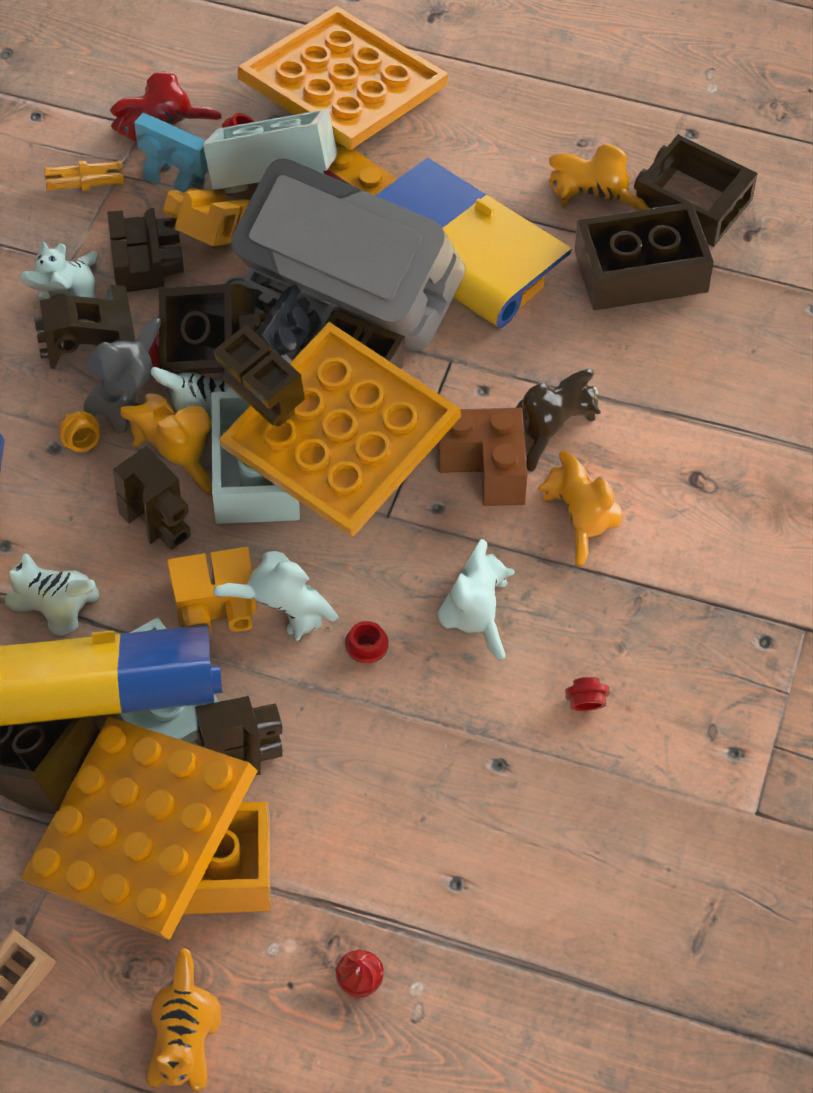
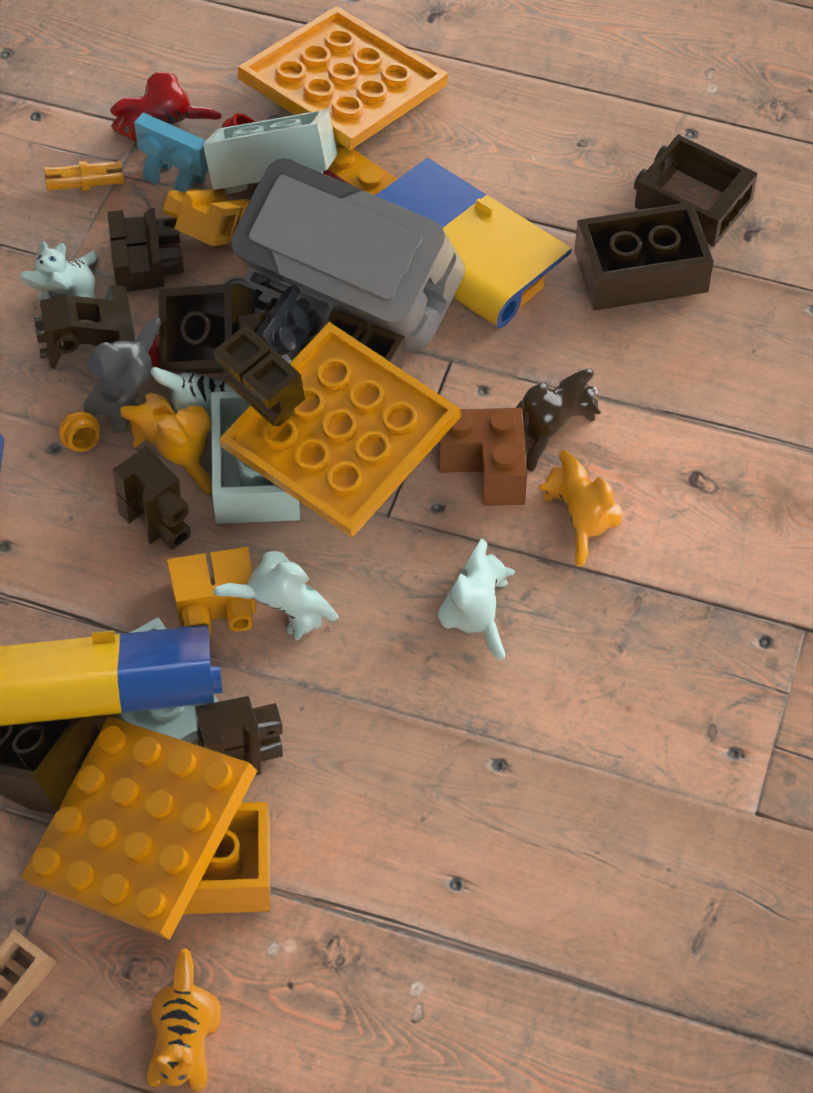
(50, 592): light aqua animal -> none
(359, 973): red plate -> none
(364, 633): red plate -> none
(587, 694): red plate -> none
(600, 176): light orange animal -> none

